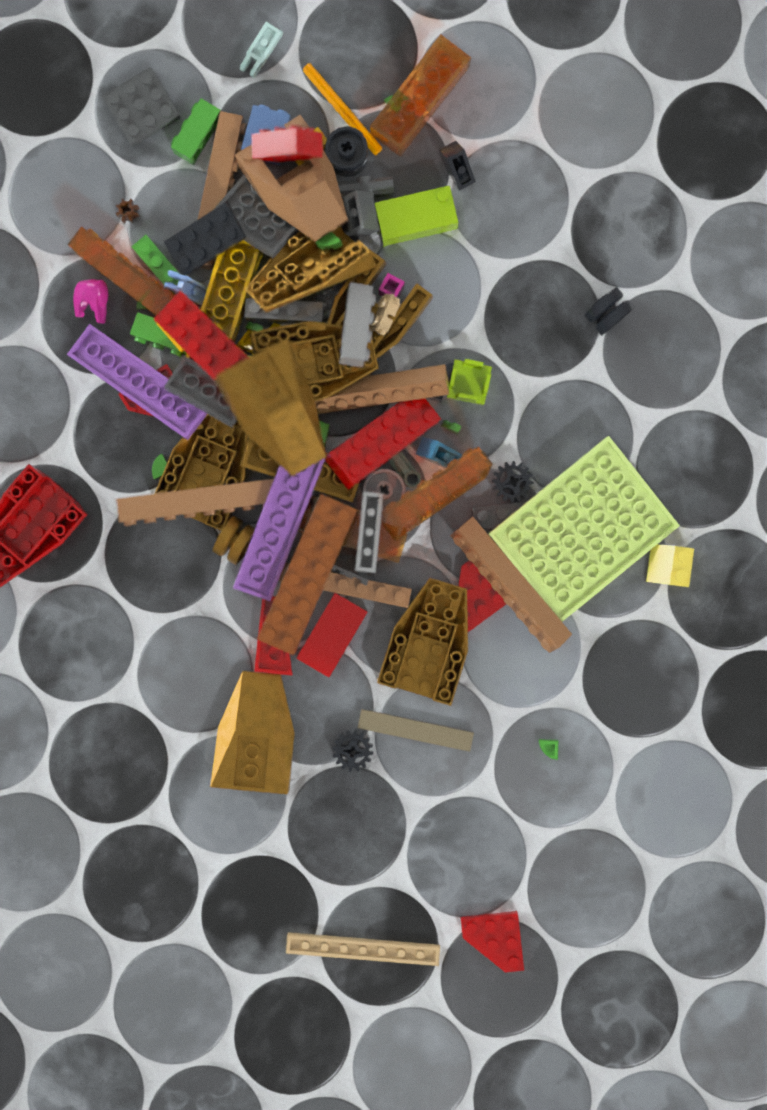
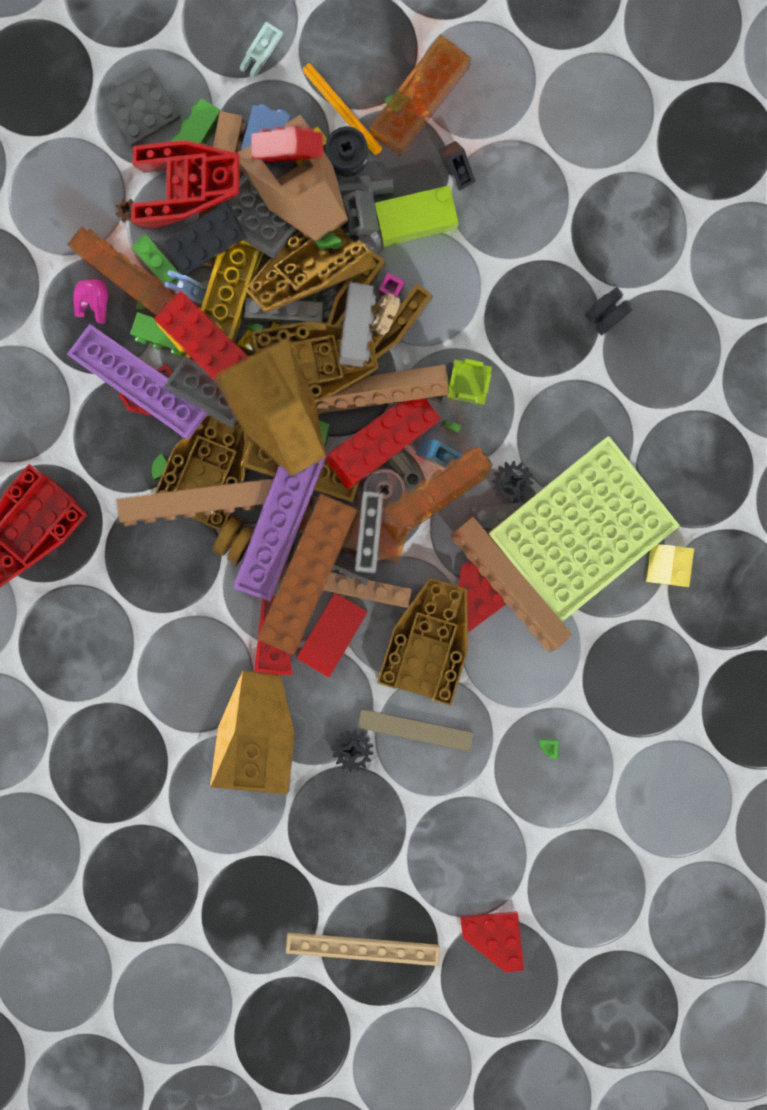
(195, 180): none -> red wedge

